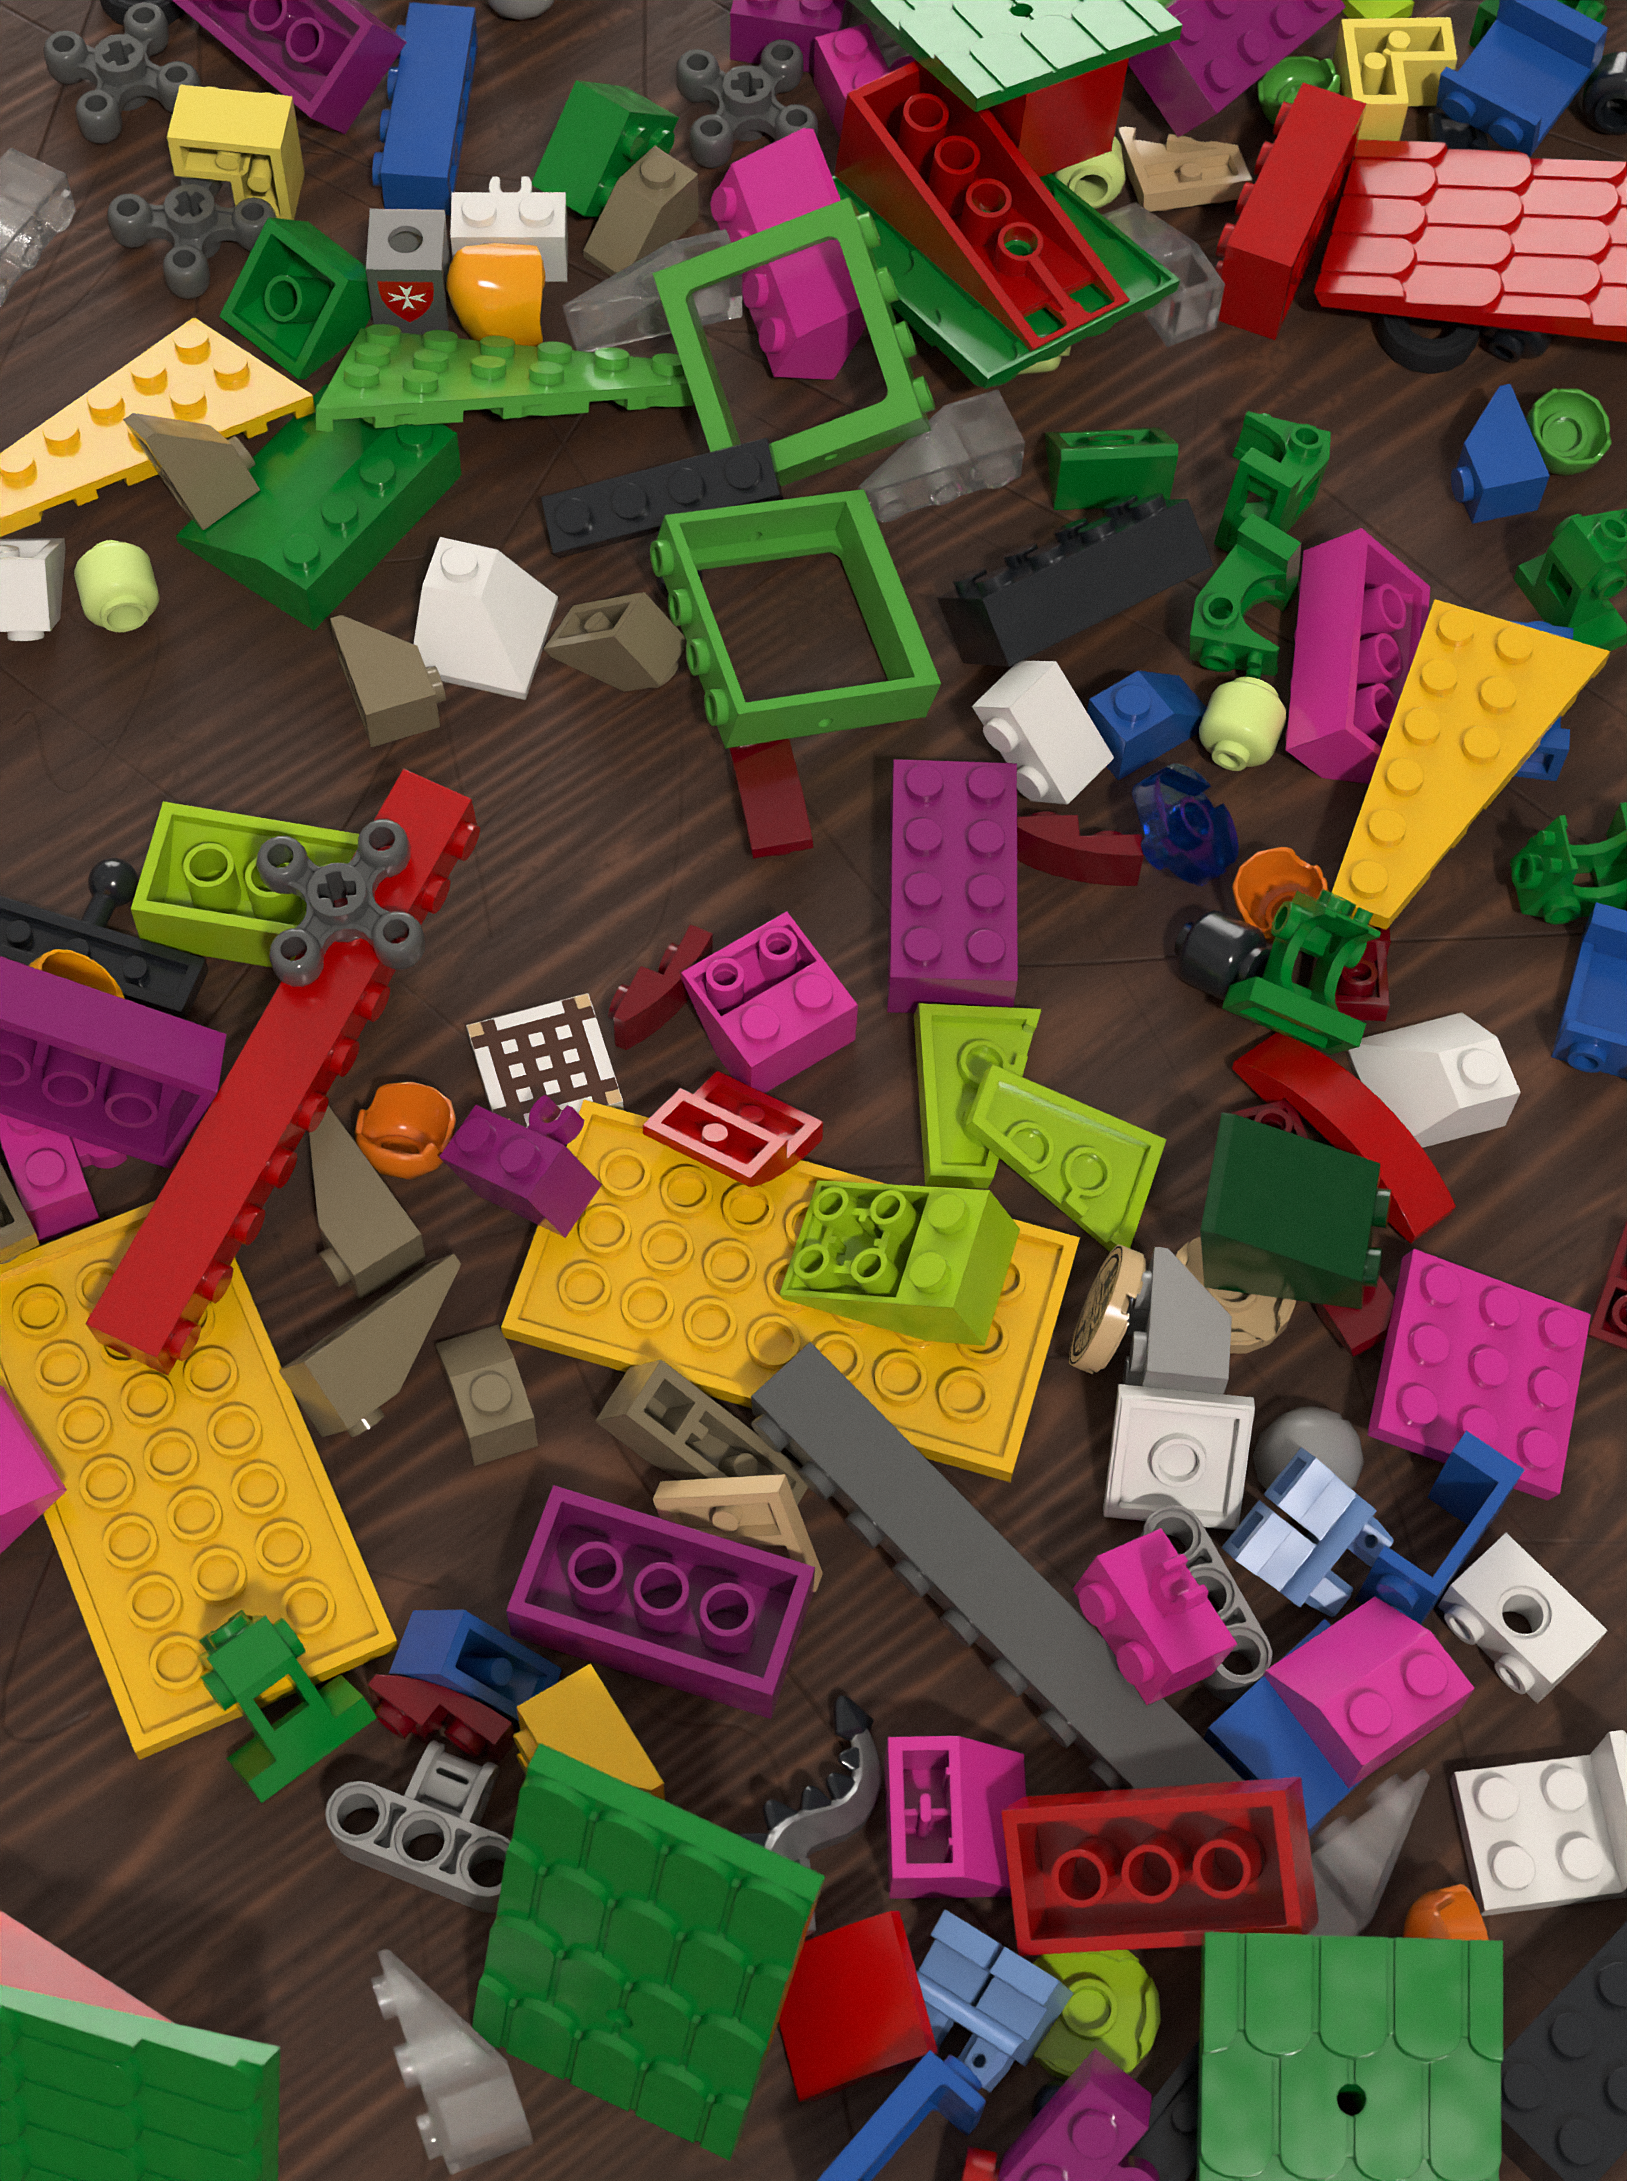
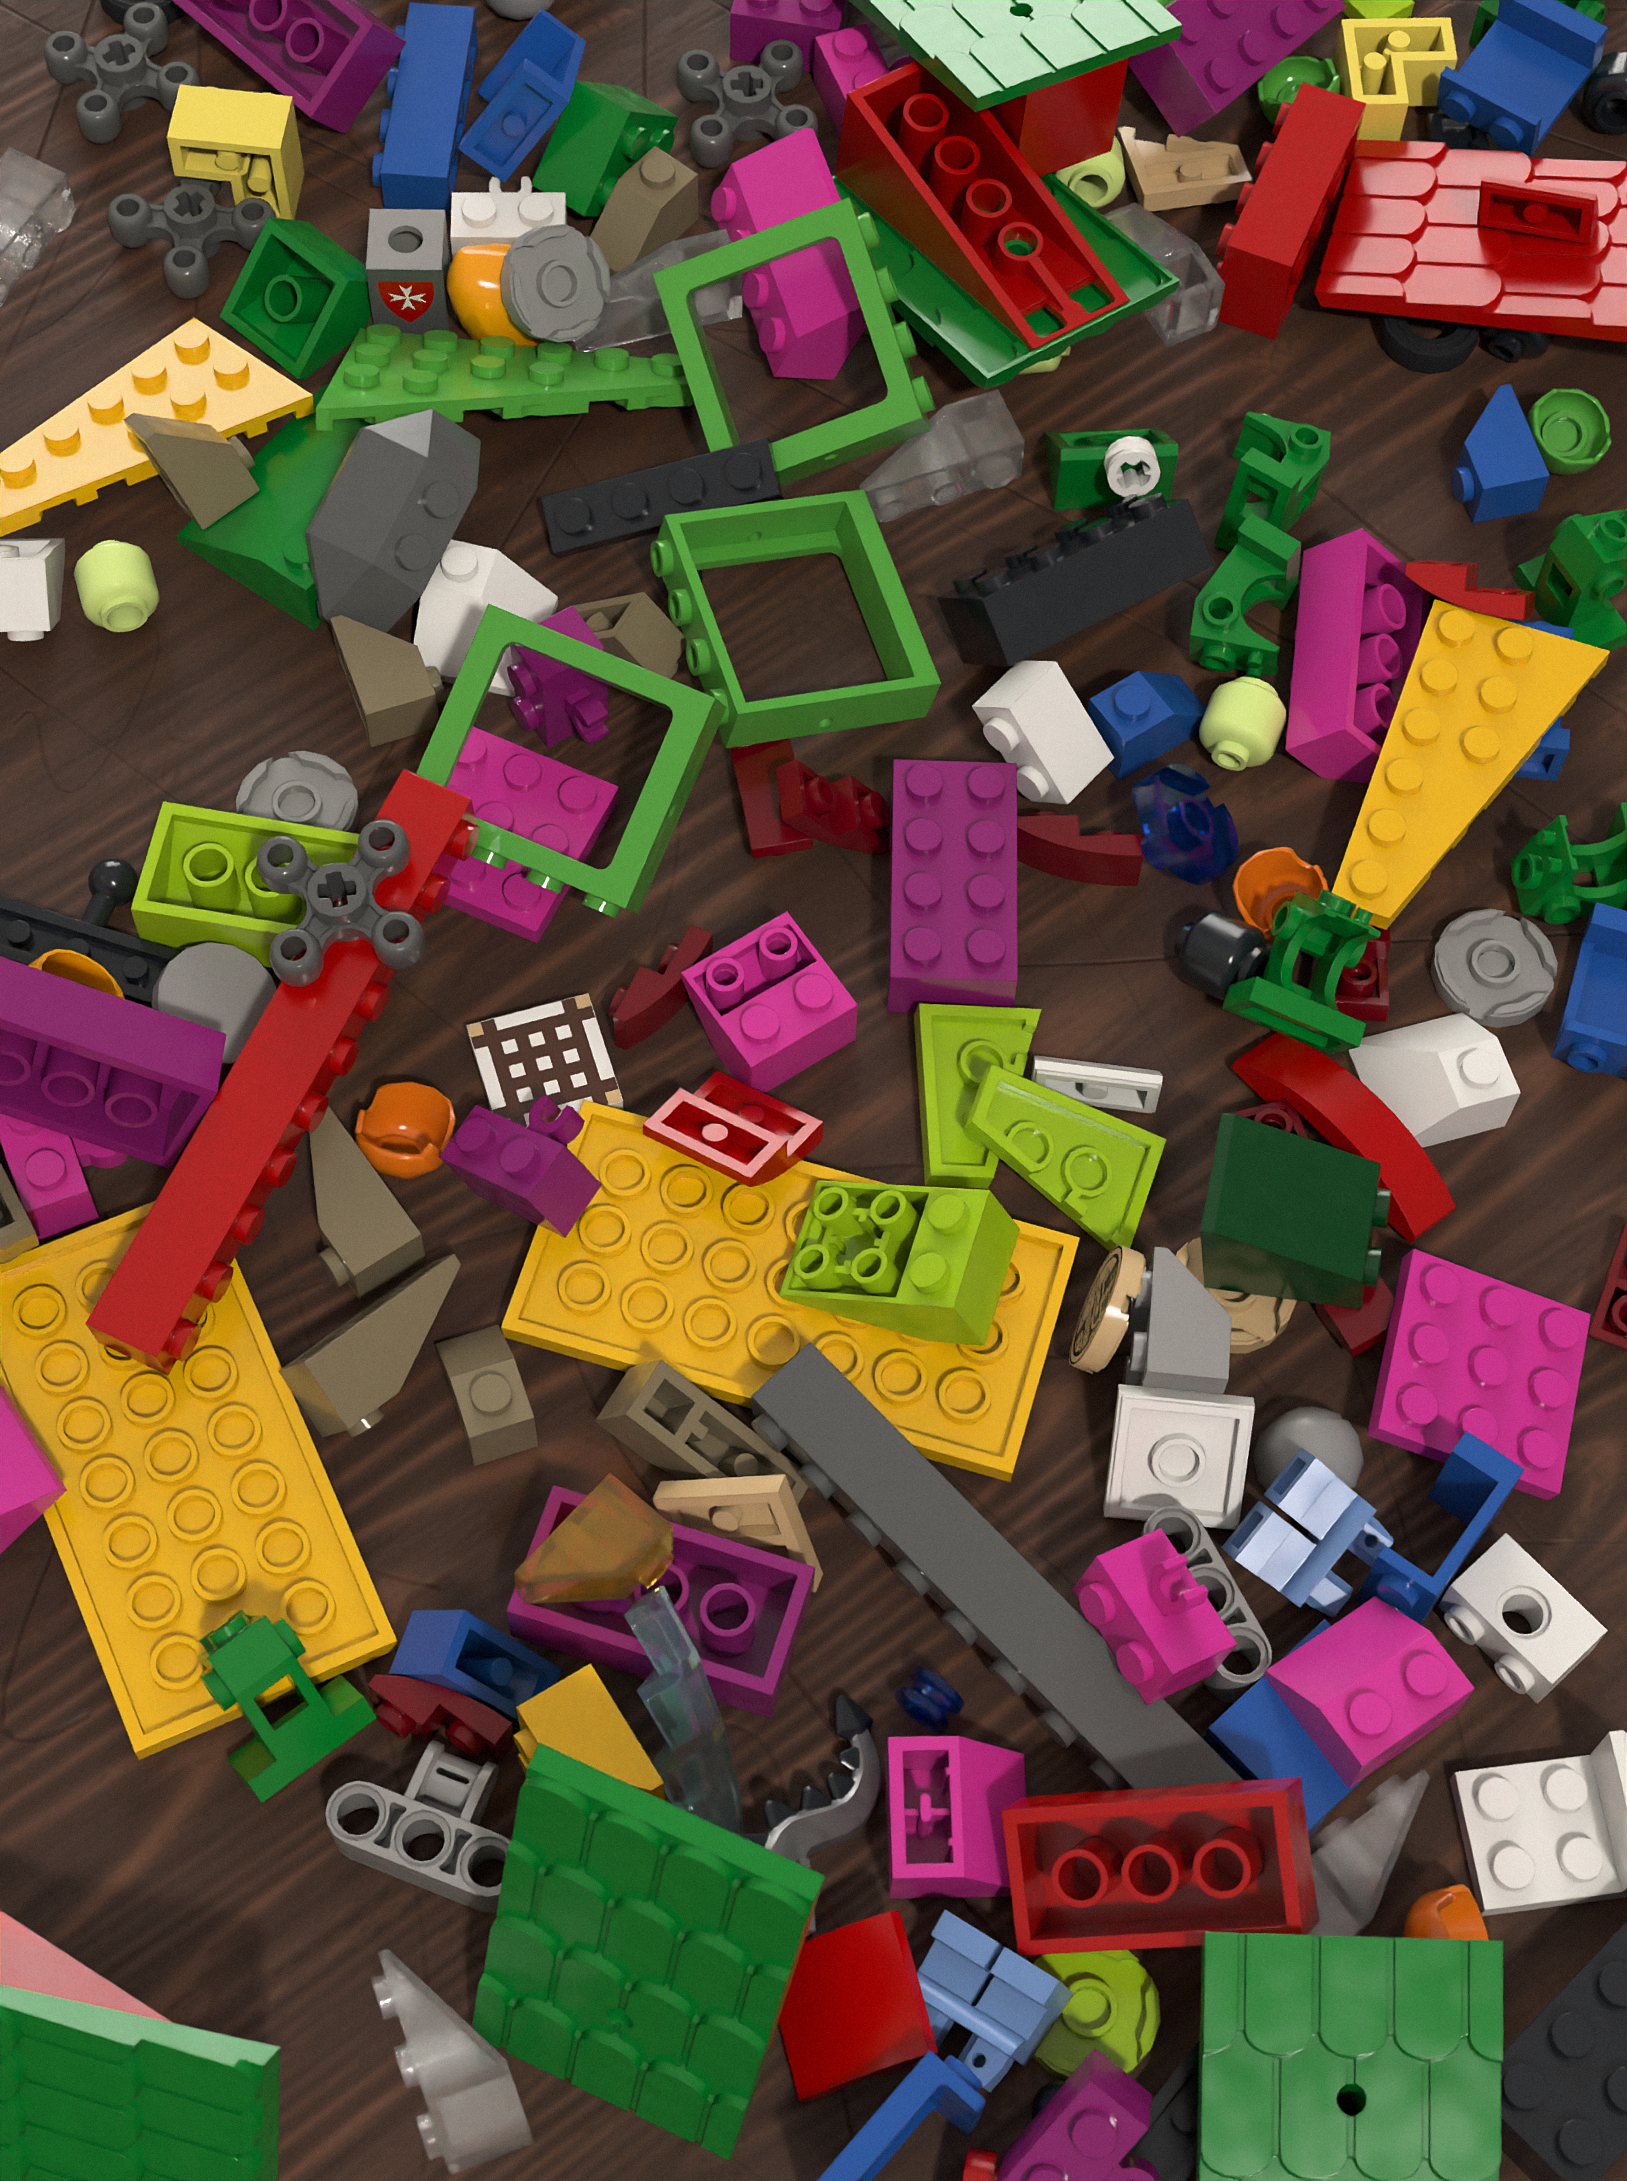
(218, 990): none -> light grey tile
(302, 791): none -> light grey tile
(390, 516): none -> dark grey wedge
(524, 94): none -> blue panel
(533, 800): none -> dark pink plate
(555, 283): none -> light grey tile
(555, 698): none -> magenta brick
(599, 1550): none -> clear yellow slope
(664, 793): none -> bright green piece
(697, 1754): none -> clear light blue slope
(834, 812): none -> dark red slope
(929, 1700): none -> clear blue bush
(1100, 1083): none -> white slope
(1131, 450): none -> white bush
(1457, 585): none -> red slope
(1493, 968): none -> light grey tile
(1537, 209): none -> red slope

